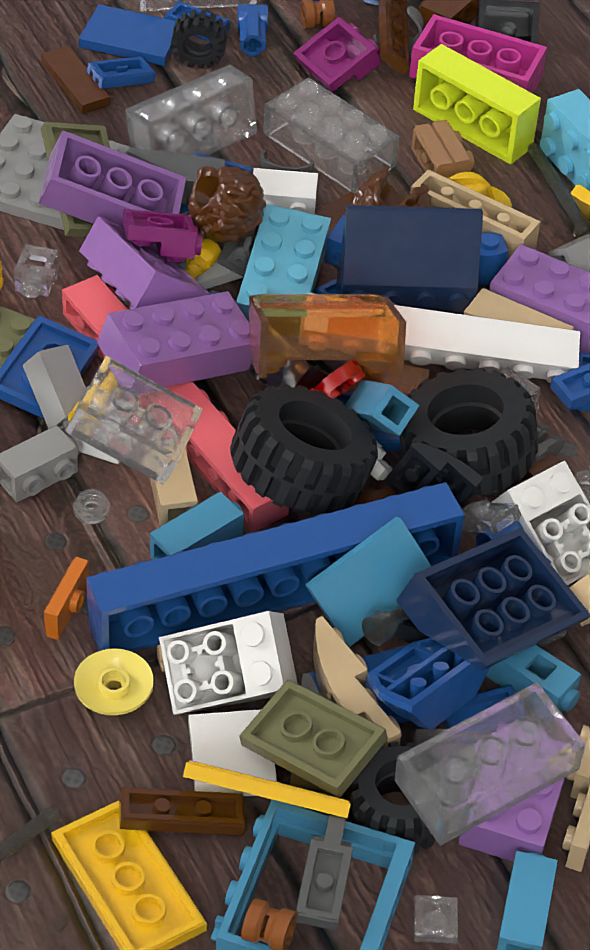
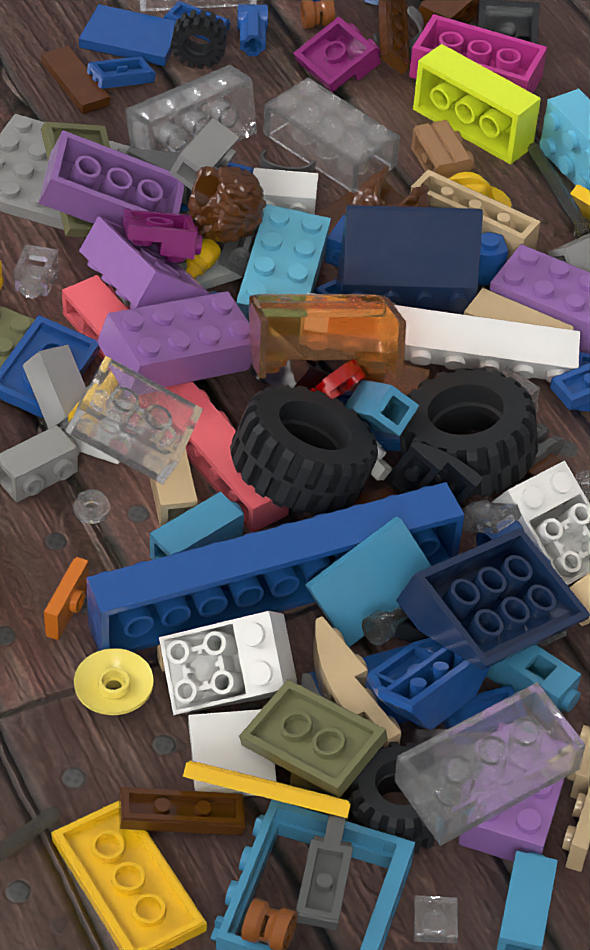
(209, 148): none -> light grey brick

